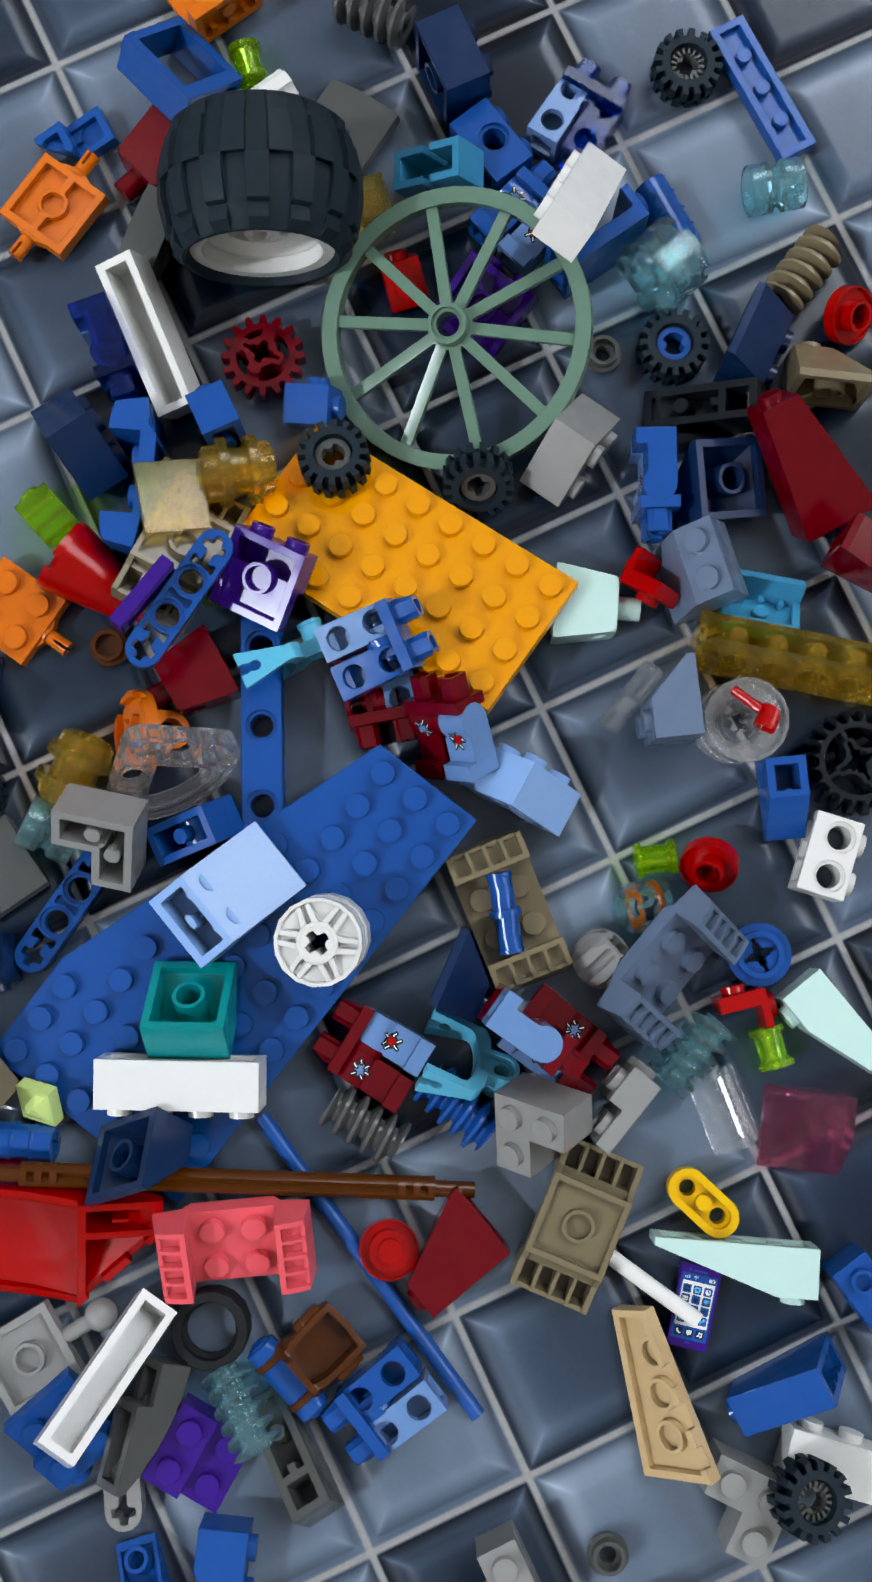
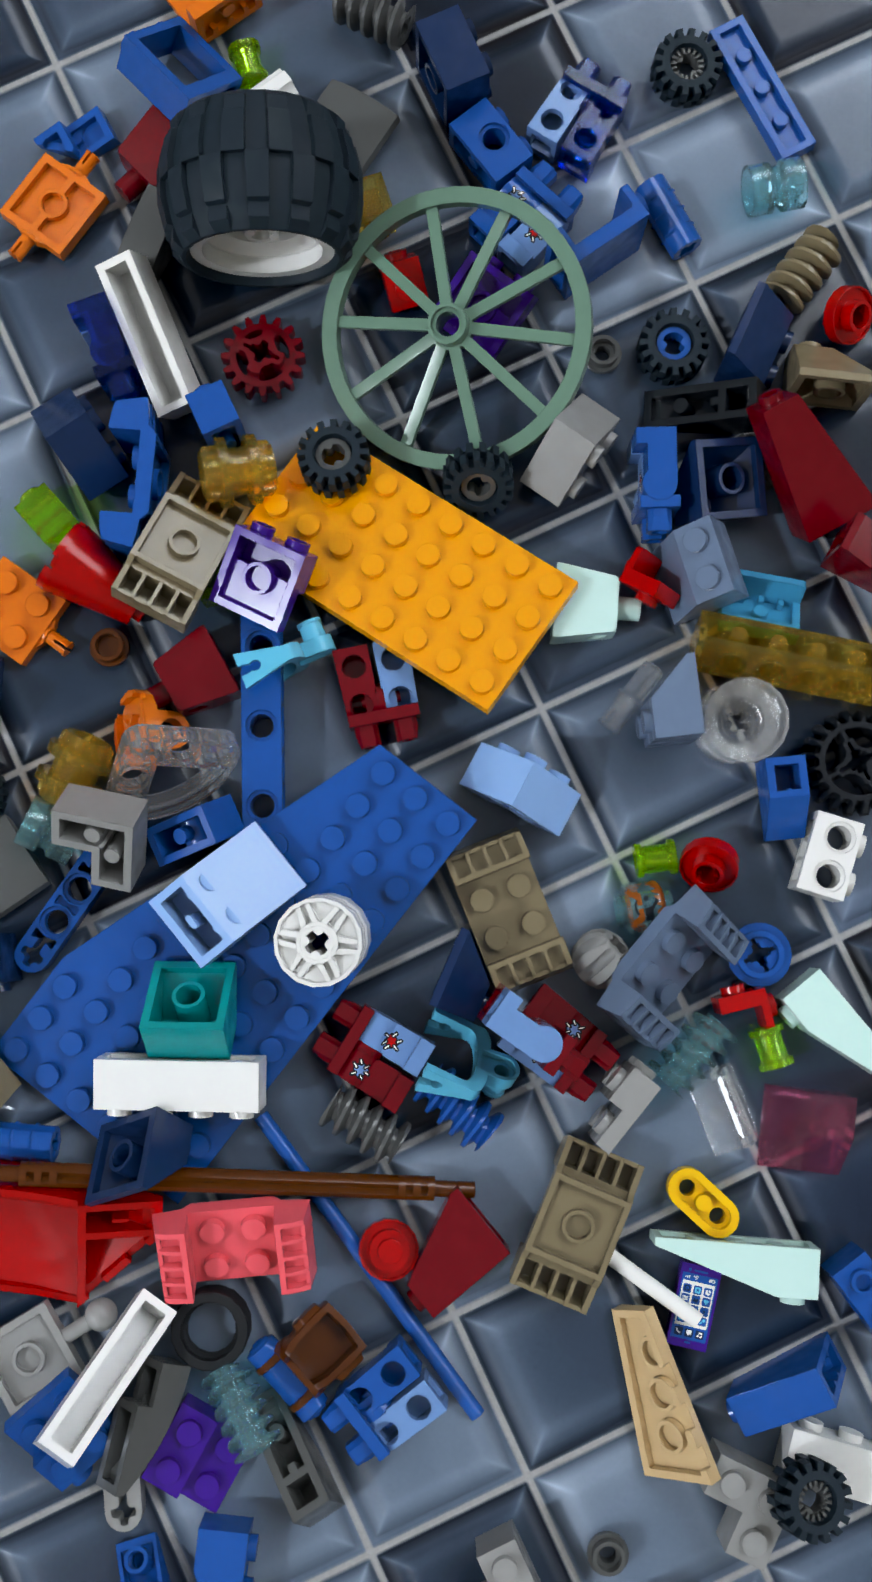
(39, 1101): yellowish green tile -> none
(142, 594): dark purple tile -> none
(171, 496): clear yellow piece -> none
(173, 595): blue beam -> none
(311, 403): blue brick -> none
(389, 645): blue hips -> none
(427, 168): dark azure piece -> none
(450, 728): hips -> none
(505, 912): blue pin -> none
(537, 1122): light grey brick -> none
(577, 200): white brick -> none
(663, 265): clear light blue brick -> none
(768, 714): red hand -> none

